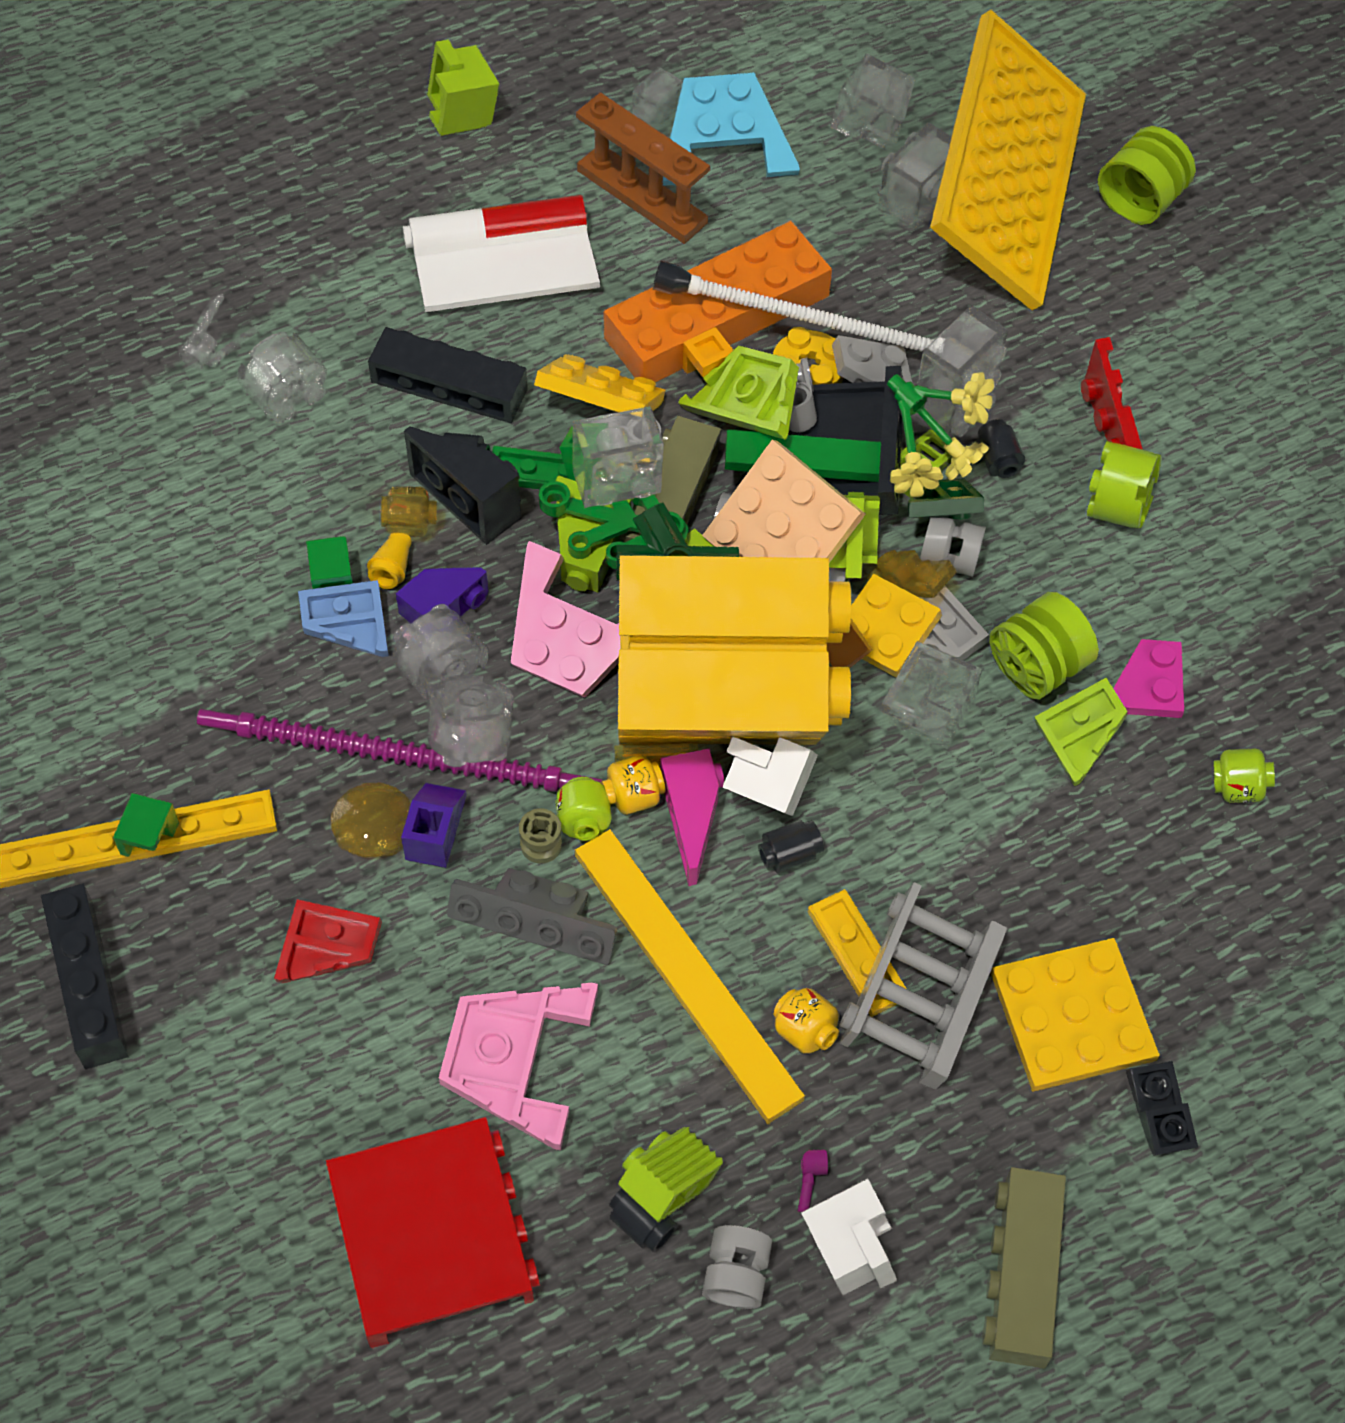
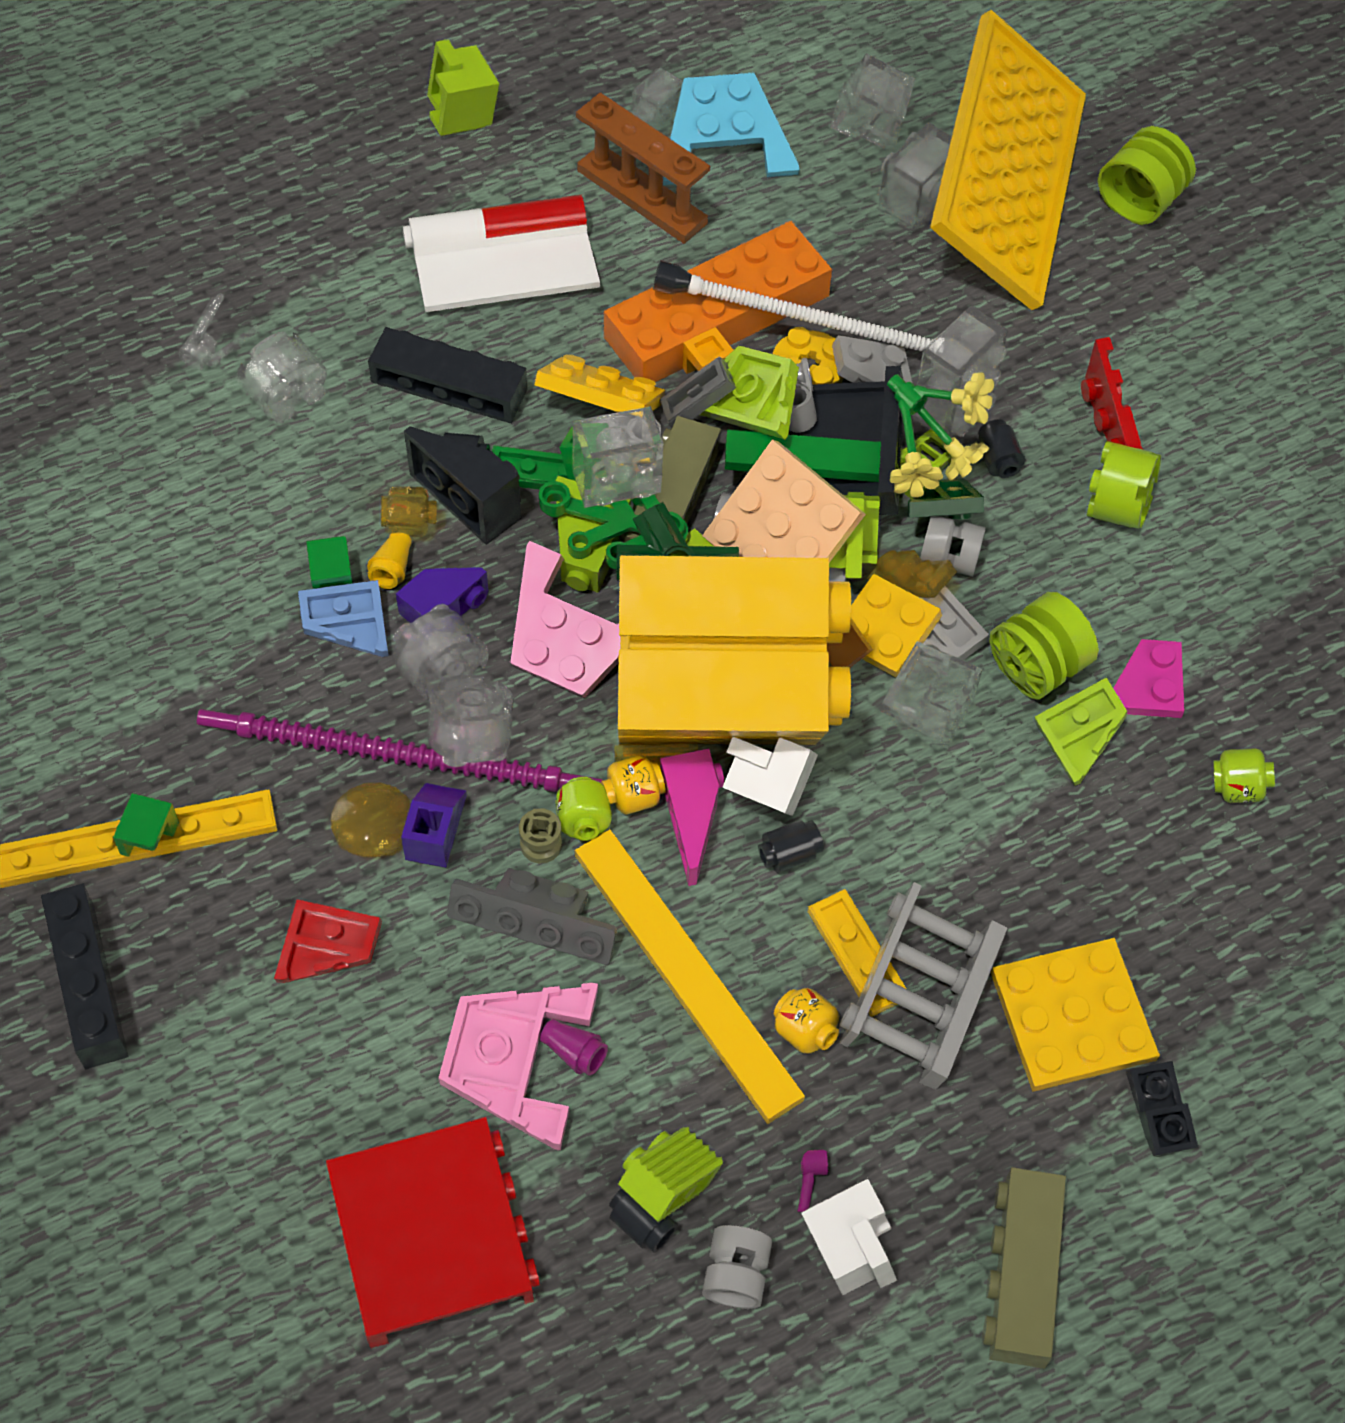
(576, 1047): none -> magenta cone
(698, 391): none -> dark grey tile

